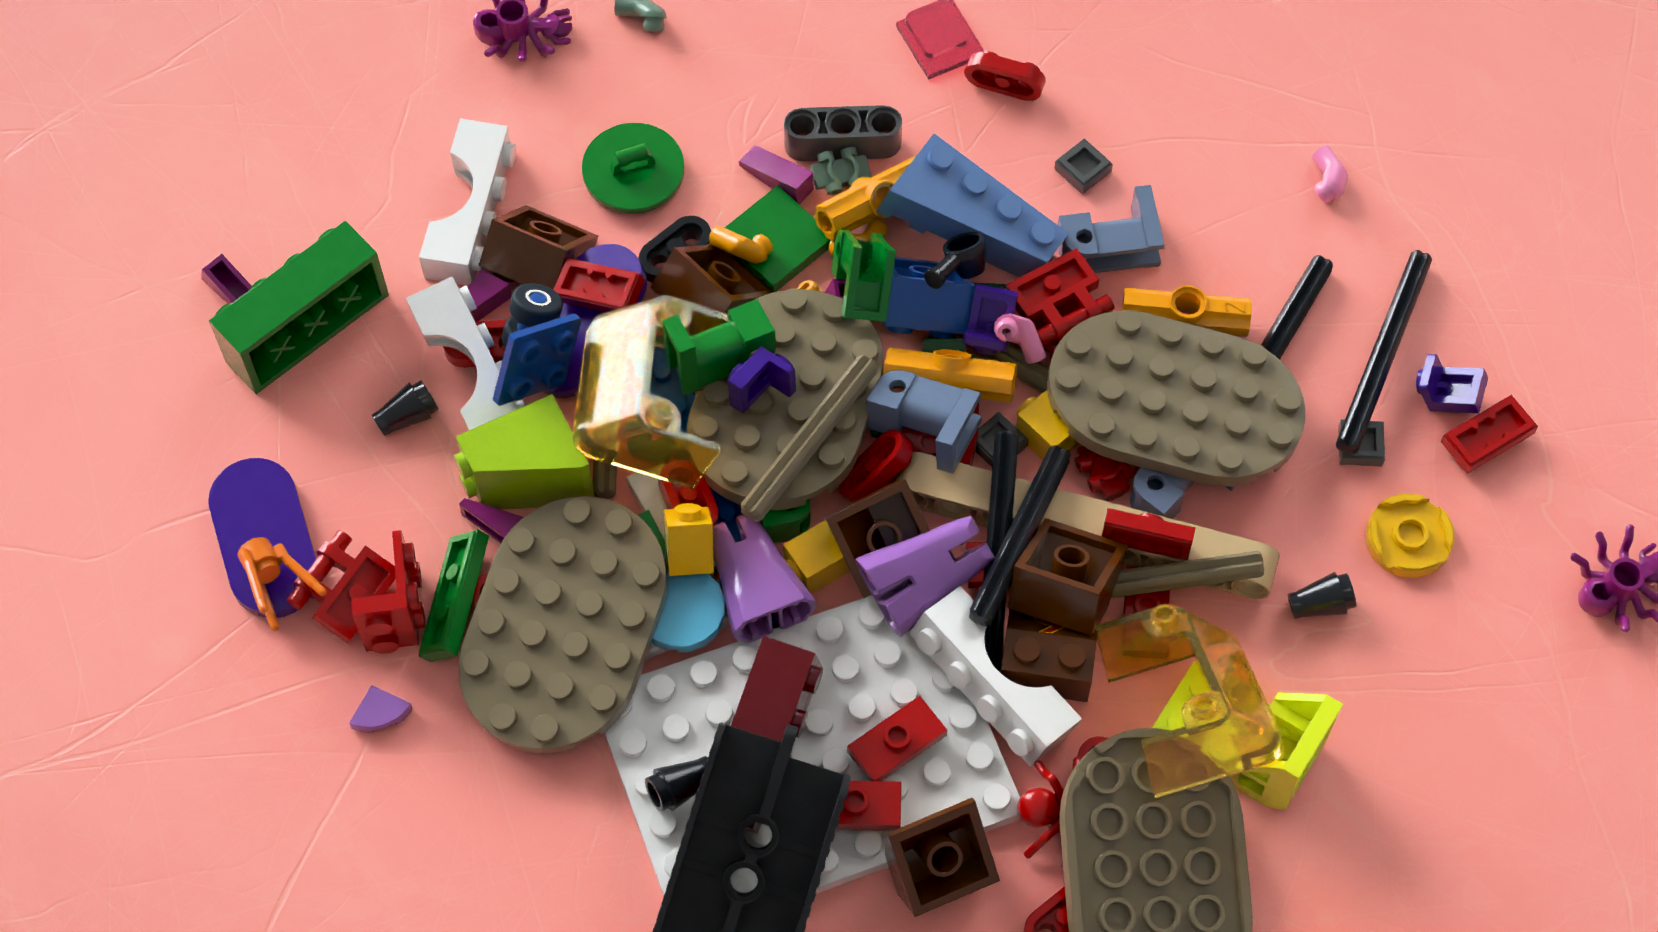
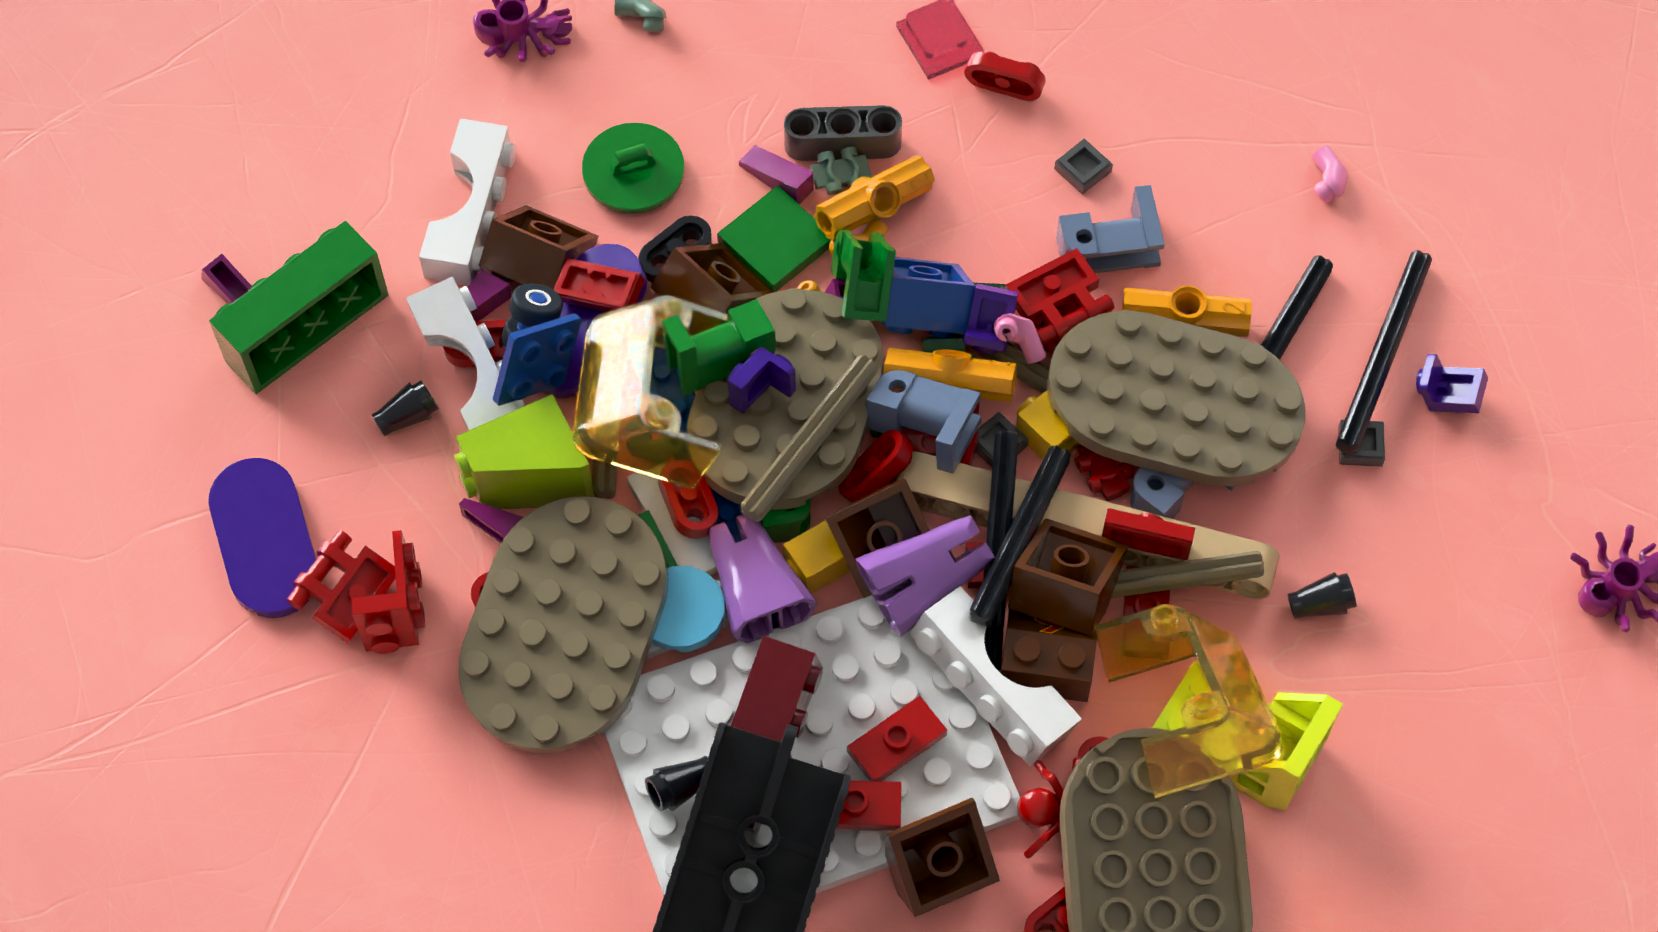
(263, 566): orange plant -> none
(379, 711): medium lavender tile -> none
(453, 596): green tile -> none
(688, 540): yellow brick -> none
(740, 246): light orange arm -> none
(955, 196): medium blue wedge -> none
(962, 254): black bar -> none
(1409, 535): yellow tile -> none
(1489, 434): red plate -> none

